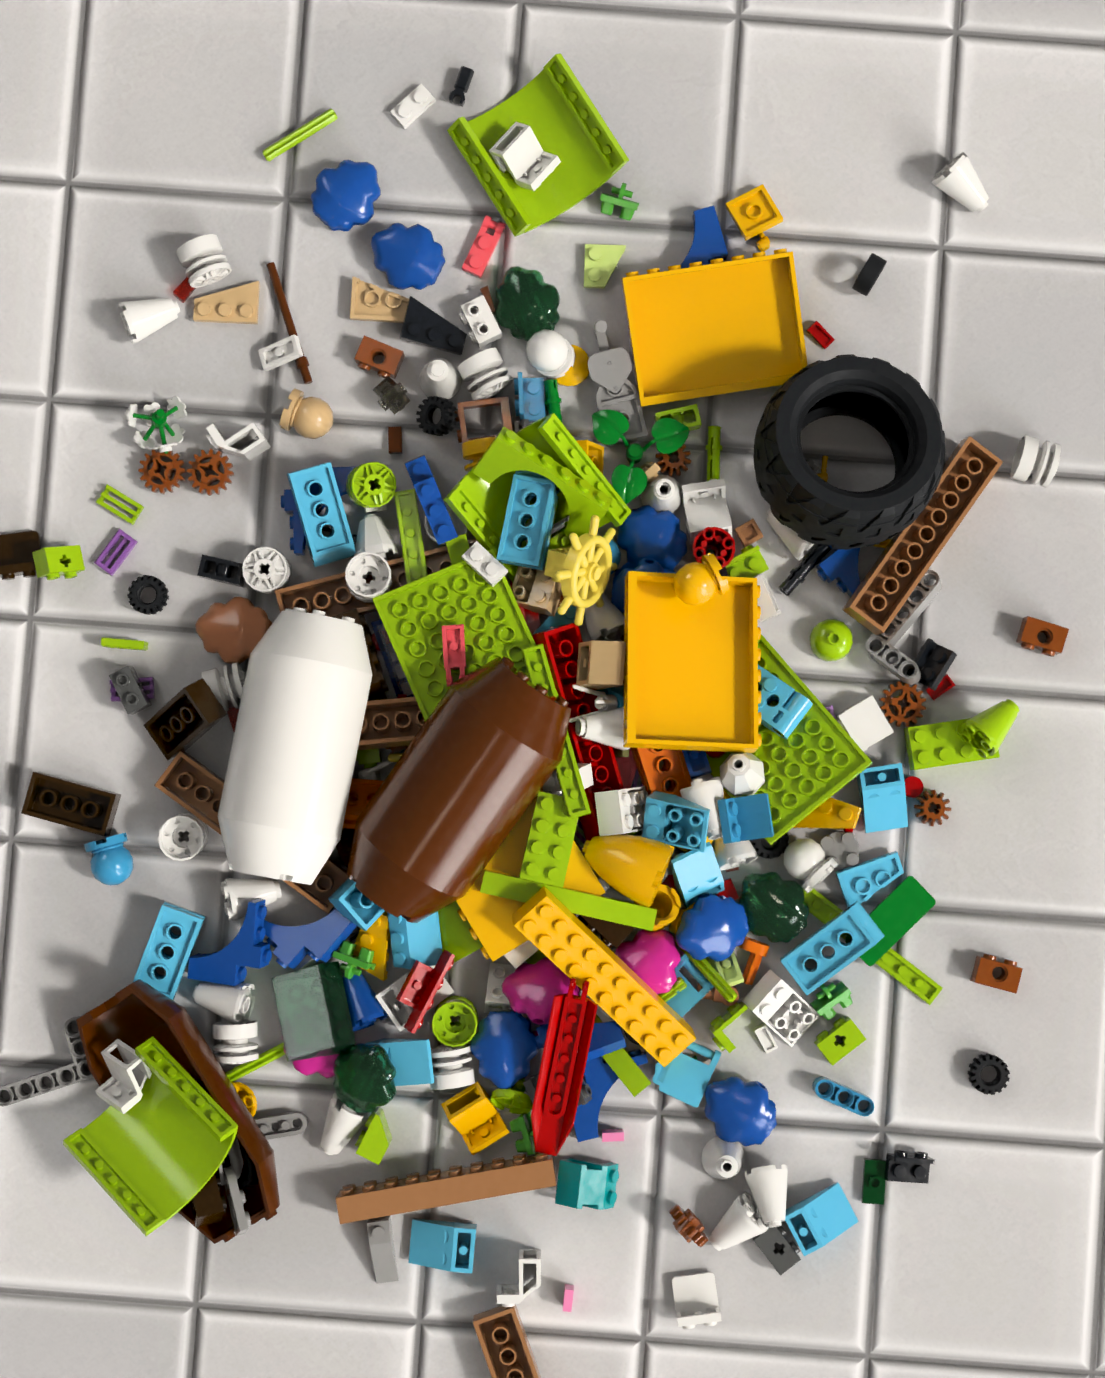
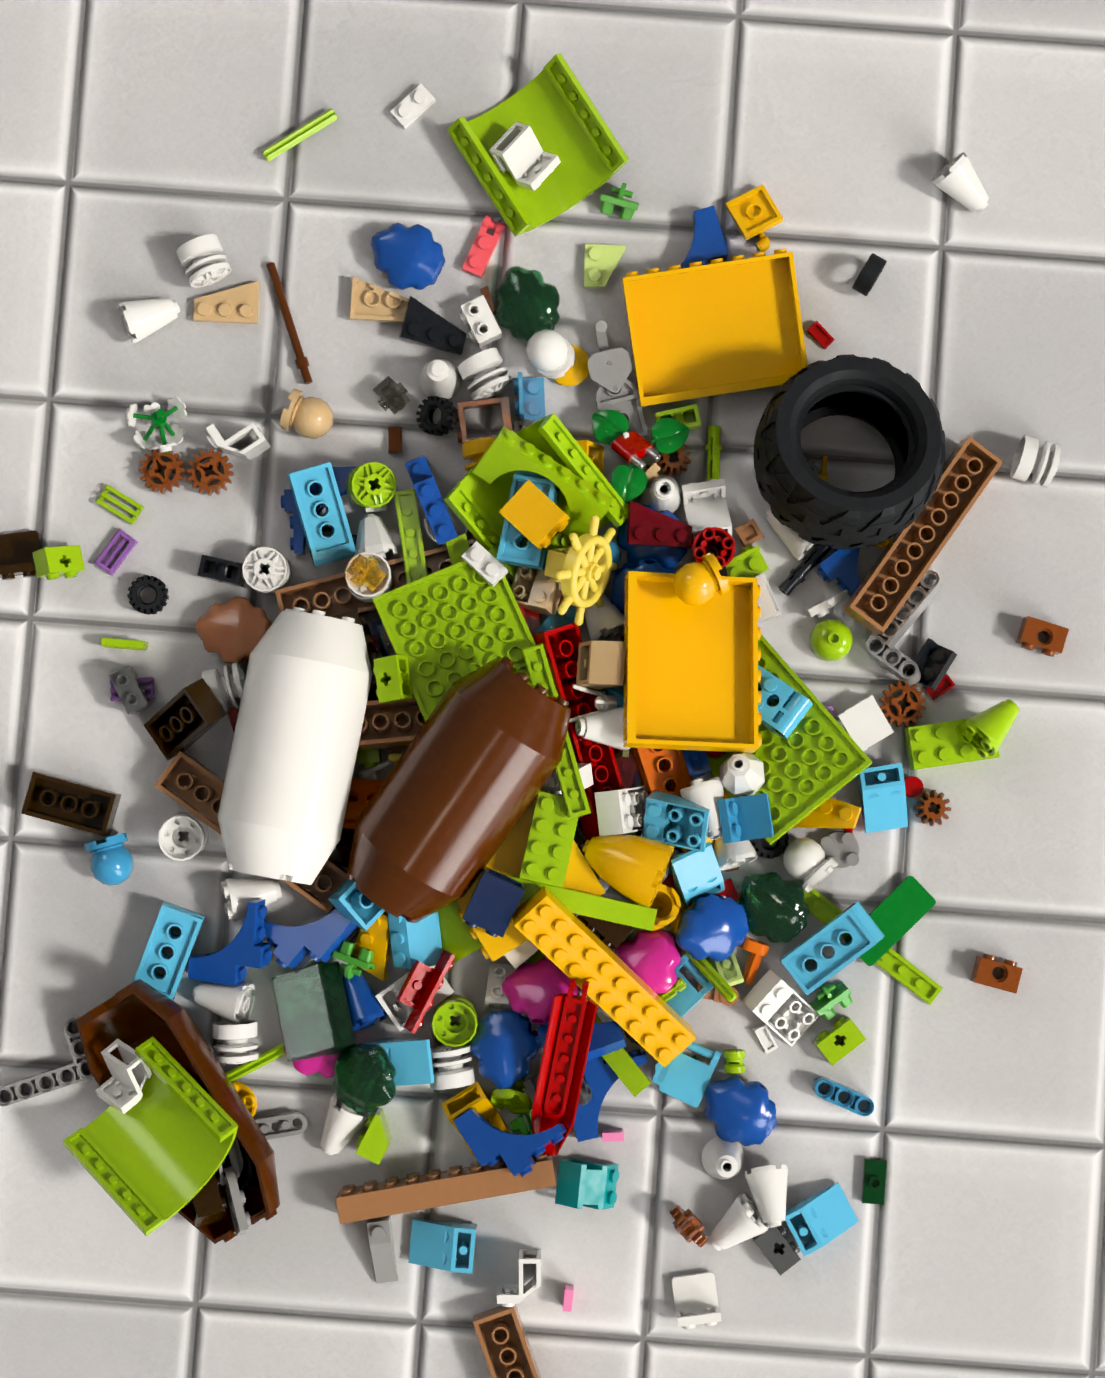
(183, 291): clear red piece -> none
(280, 352): white plate -> none
(346, 195): blue piece -> none
(366, 572): none -> clear yellow brick
(370, 348): dark orange brick -> none
(392, 679): none -> lime brick
(453, 650): coral hinge -> none
(462, 84): black bar -> none
(493, 902): none -> dark blue brick
(516, 1150): none -> blue arch
(535, 515): none -> yellow brick
(552, 398): green pin -> none
(633, 448): none -> red piece
(653, 528): none -> dark red wing
(721, 1023): lime bracket -> none
(734, 1061): none -> lime wheel
(823, 608): none -> white plate
(868, 877): medium azure wing -> none
(908, 1168): black bracket -> none
(1001, 1077): black tyre -> none

